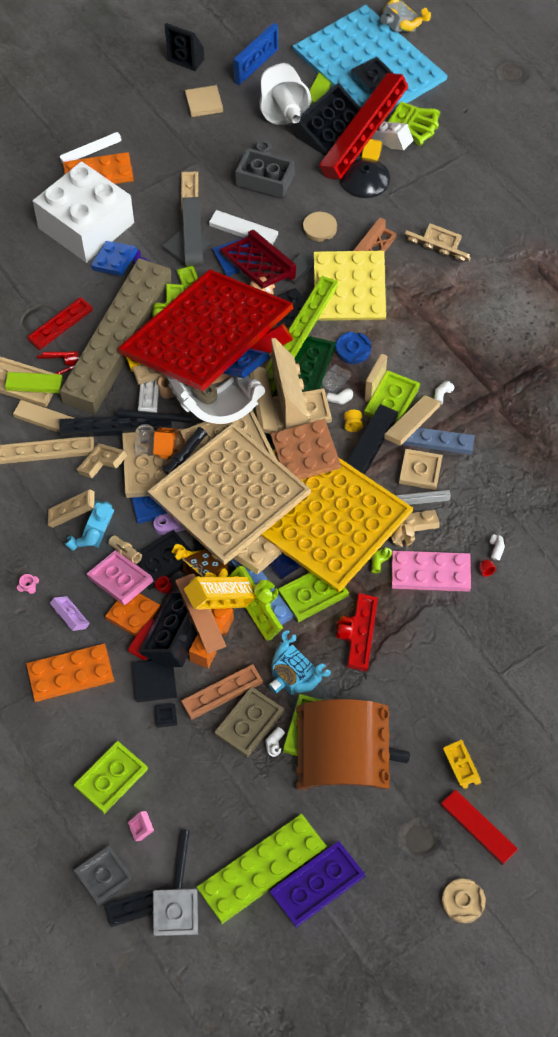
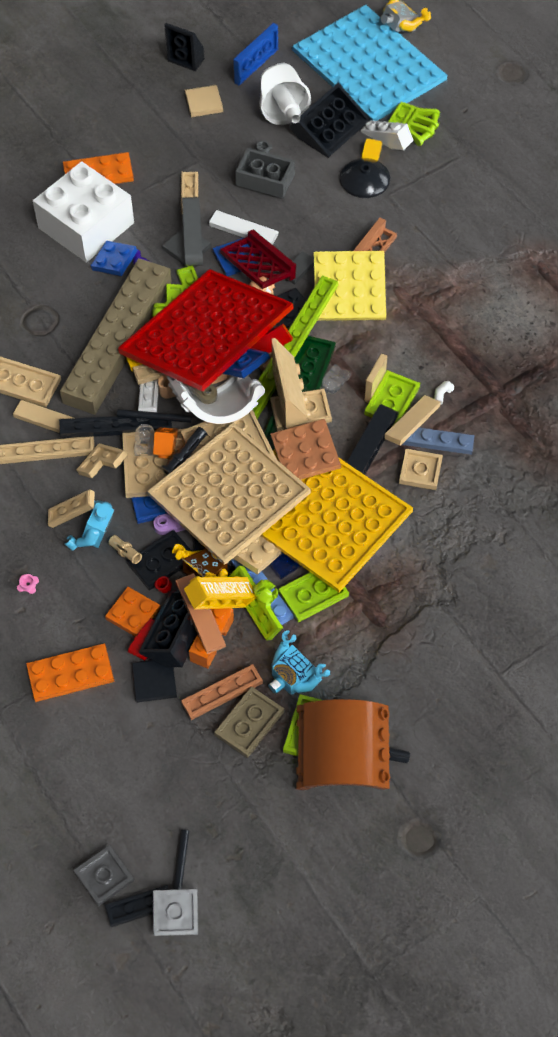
(33, 382): lime tile -> none
(59, 323): red tile -> none
(69, 613): lavender plate -> none
(70, 359): red plant -> none
(91, 147): white axle -> none
(110, 777): lime plate -> none
(120, 577): bright pink plate -> none
(140, 826): bright pink plate -> none
(166, 715): black tile -> none
(261, 868): lime plate -> none
(265, 407): tan tile -> none
(272, 743): white arm -> none
(317, 884): dark purple plate -> none
(319, 88): lime tile -> none
(319, 226): tan tile -> none
(341, 398): white arm -> none
(353, 347): blue tile -> none
(353, 420): yellow wheel -> none
(359, 631): red plate -> none
(363, 126): red brick -> none
(370, 73): black plate -> none
(380, 557): lime arm -> none
(414, 522): tan plate -> none
(425, 497): light grey axle -> none
(431, 571): bright pink plate -> none
(440, 239): tan bracket -> none
(462, 764): yellow hinge -> none
(463, 900): tan tile -> none
(479, 827): red tile -> none
(487, 568): red hinge -> none
(499, 547): white arm -> none

